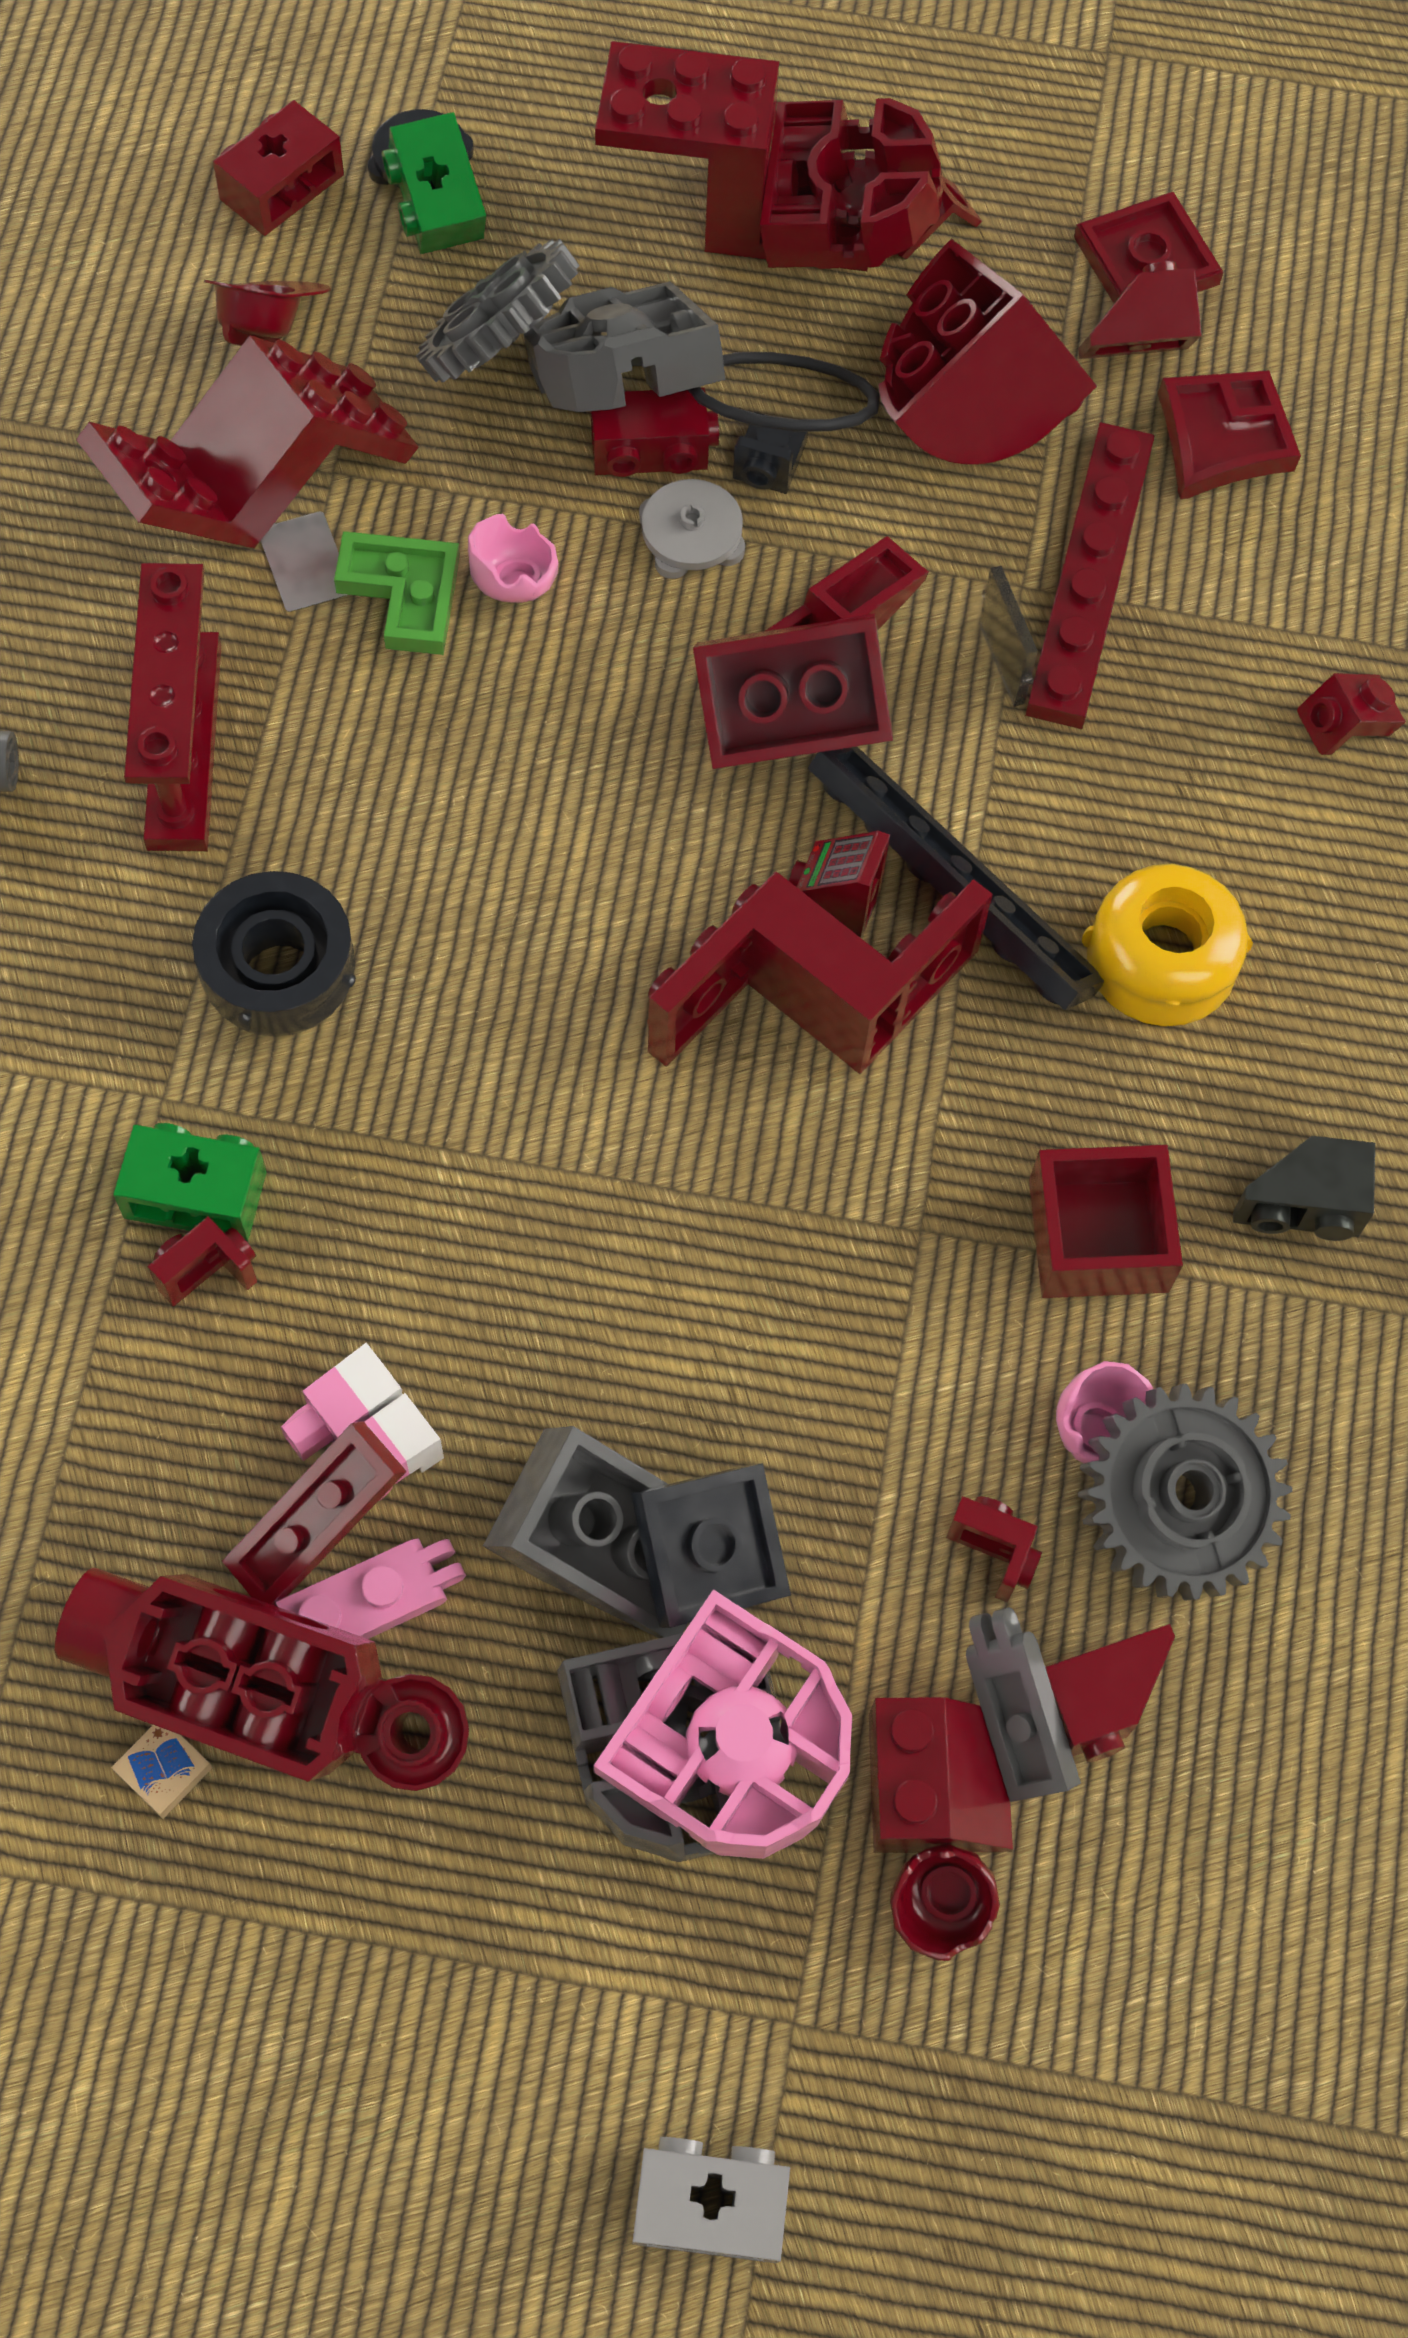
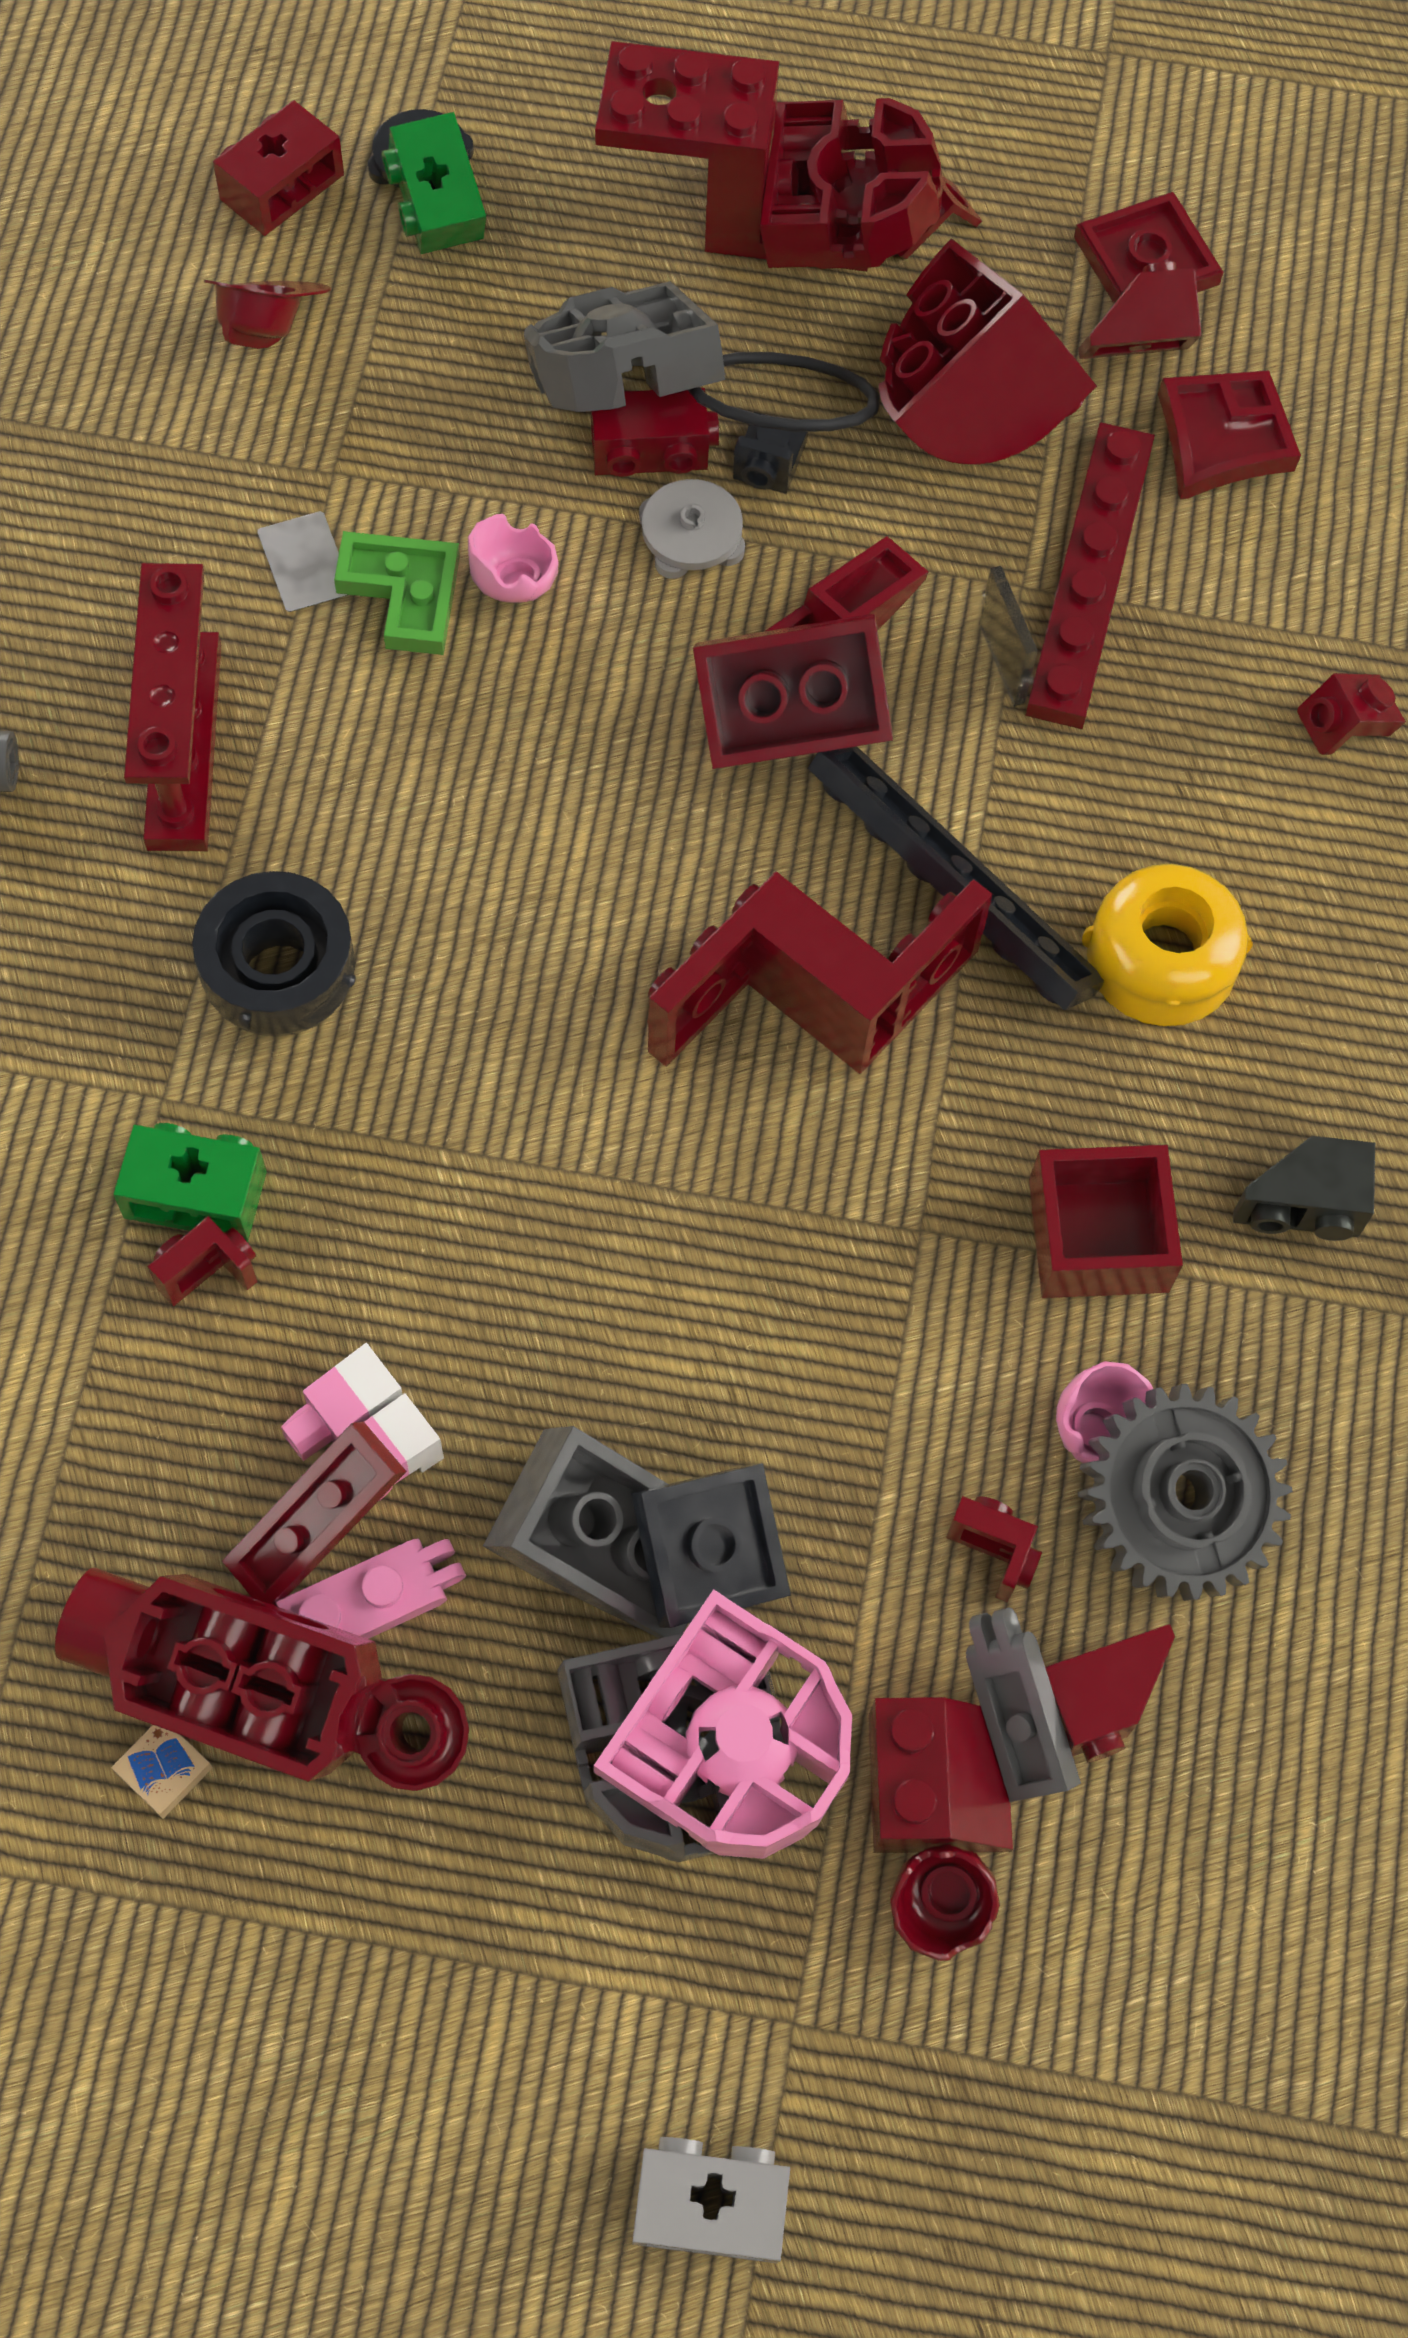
(248, 443): dark red bracket -> none
(497, 310): dark grey gear -> none
(845, 876): dark red slope -> none

